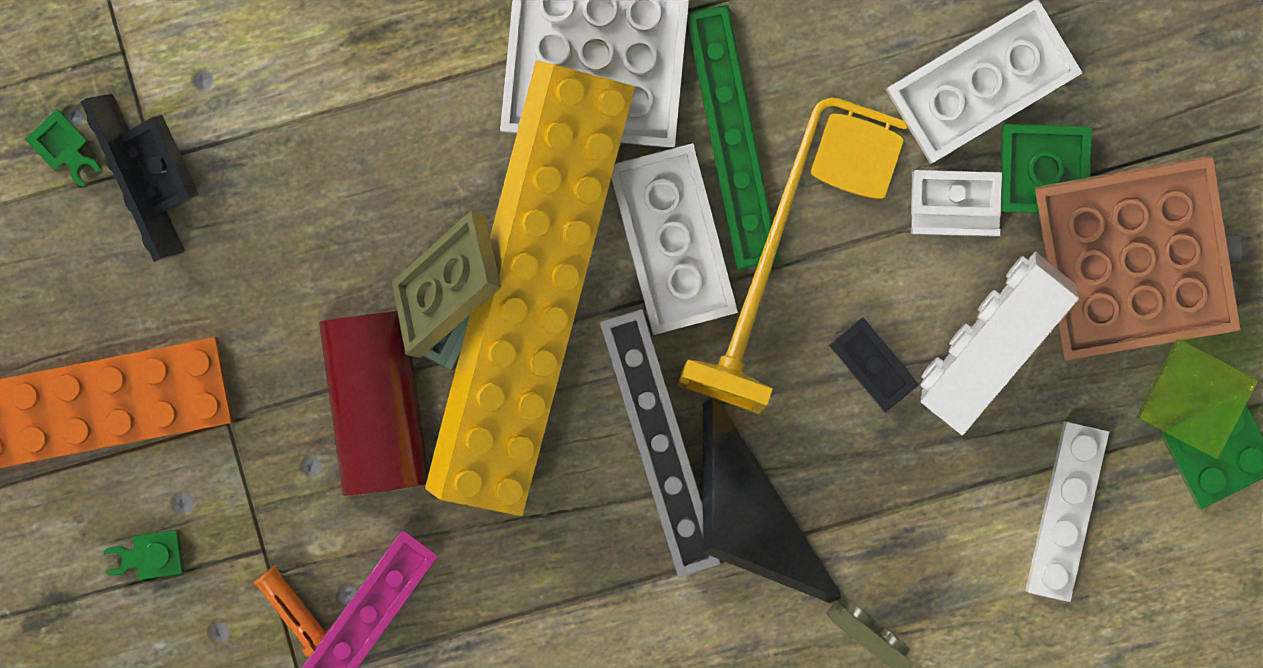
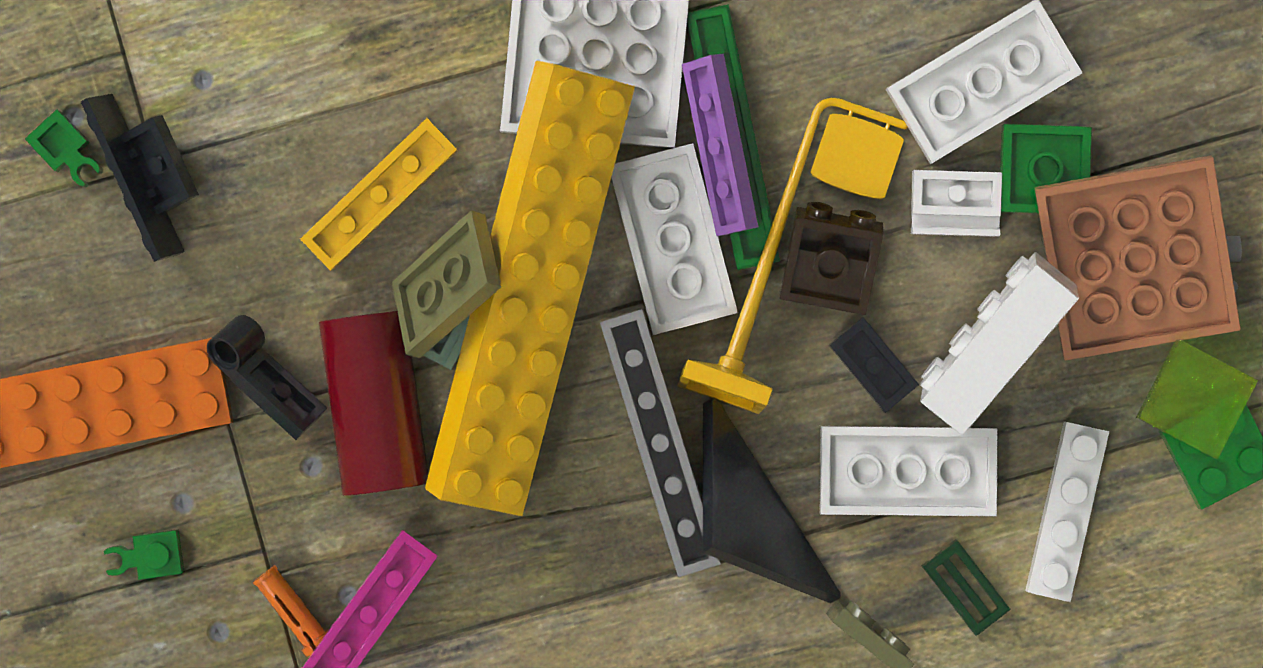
(241, 357): none -> black plate
(379, 194): none -> yellow plate
(720, 145): none -> medium lavender plate
(832, 258): none -> dark brown plate
(908, 471): none -> white plate
(943, 558): none -> dark green tile

